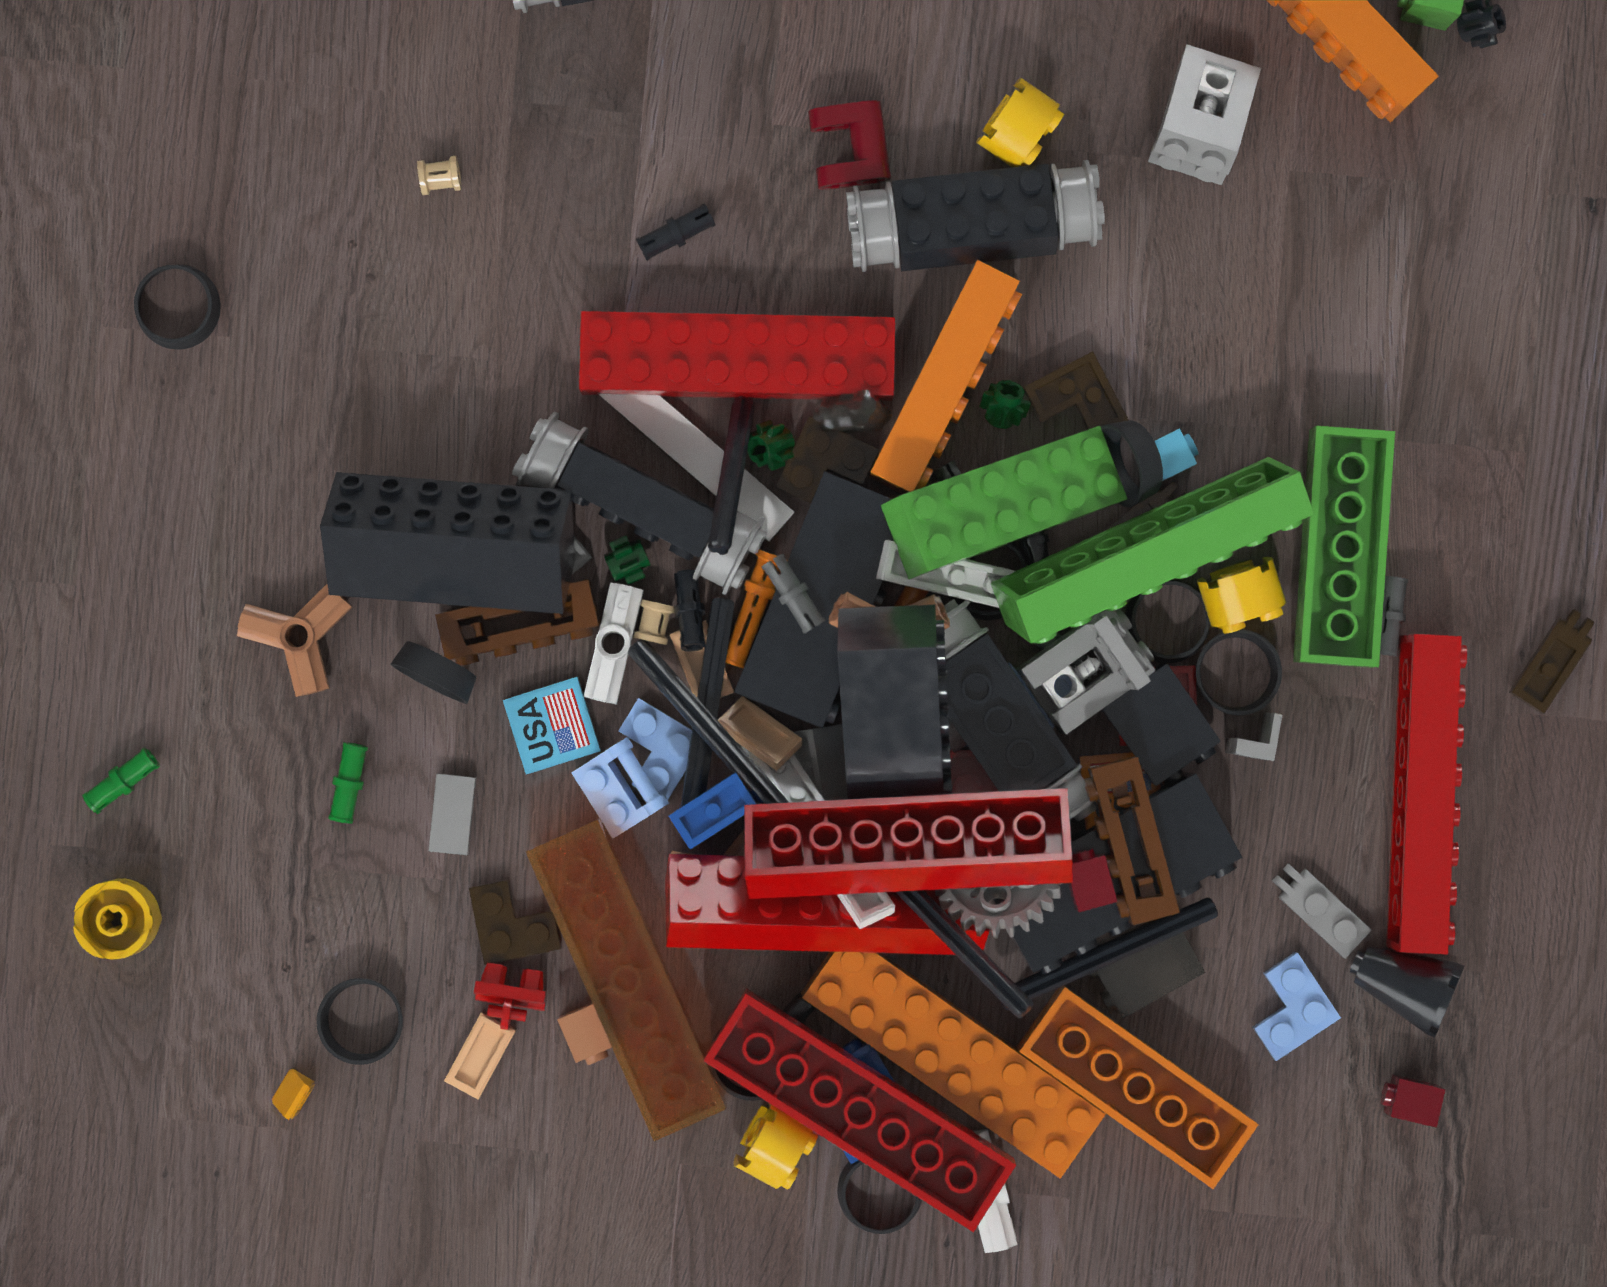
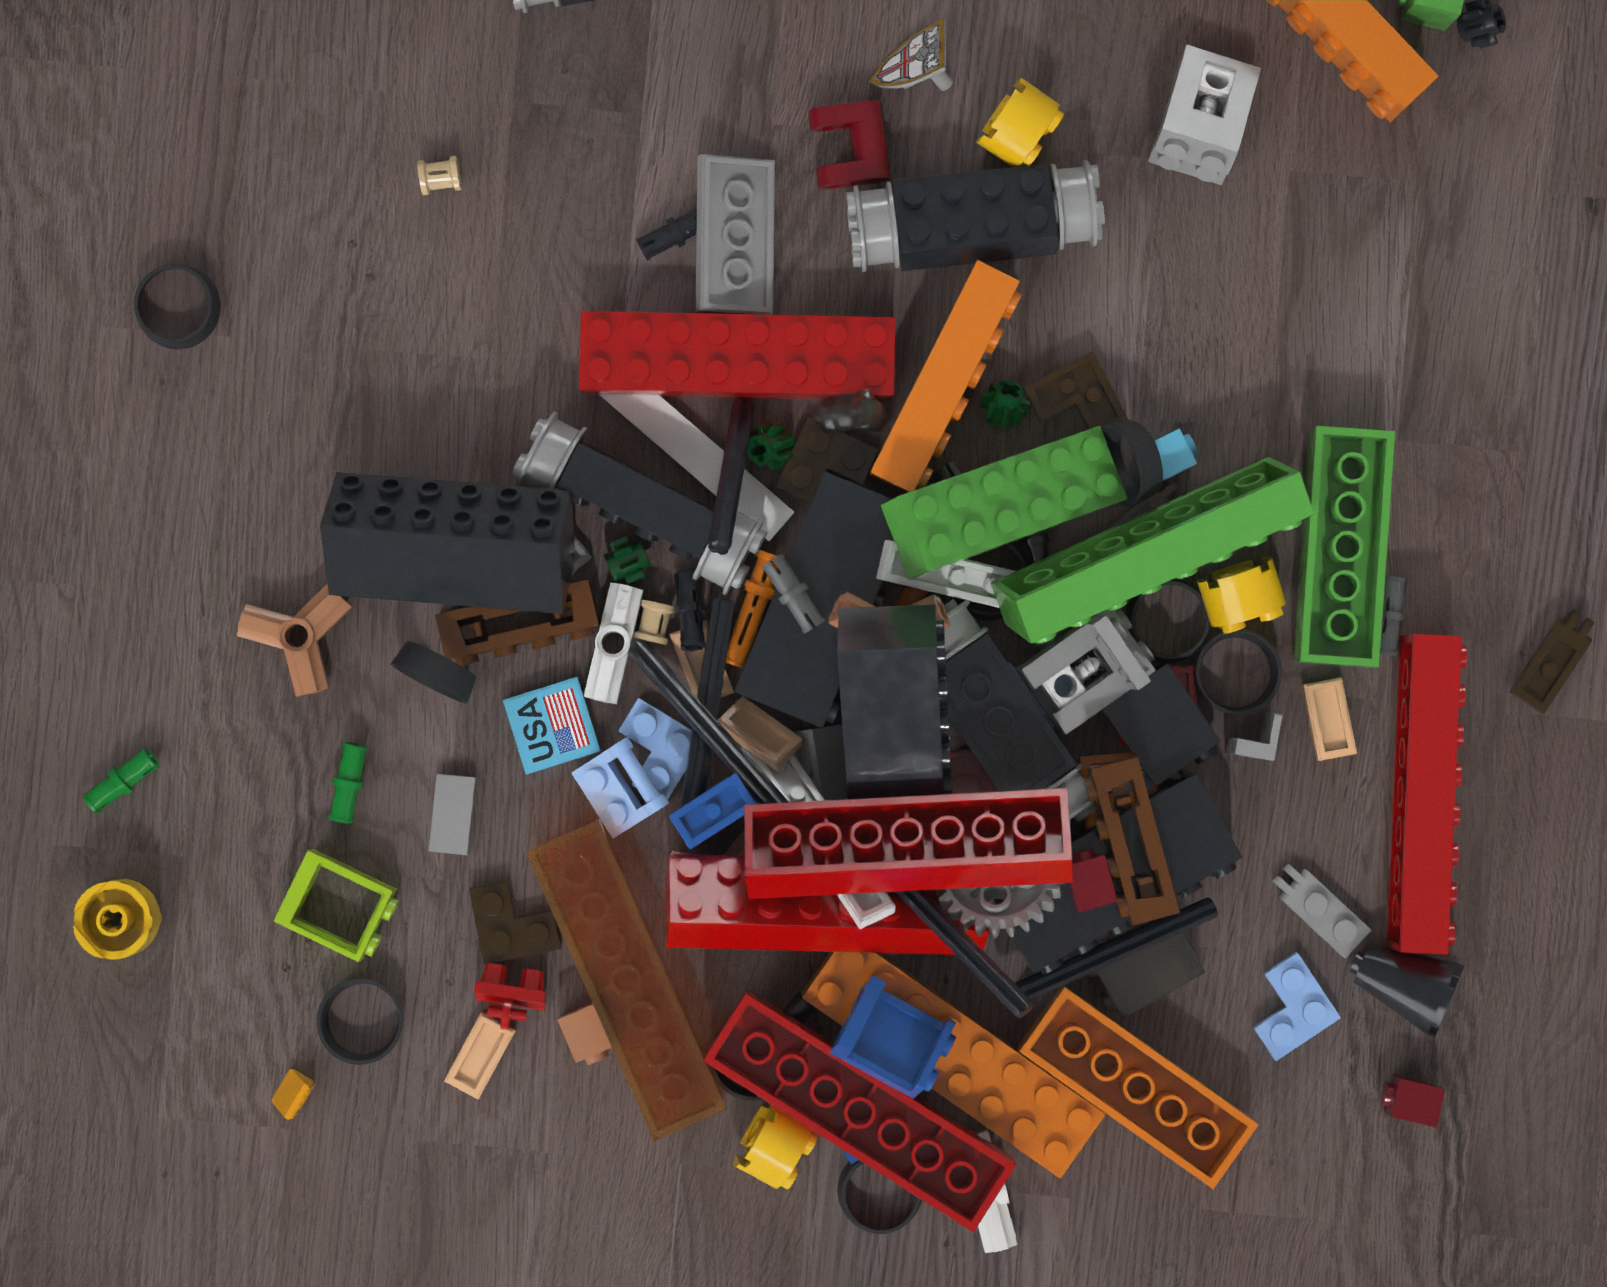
(300, 889): none -> lime window
(735, 235): none -> light grey tile
(893, 1040): none -> blue panel
(917, 60): none -> shield
(1329, 719): none -> light nougat tile

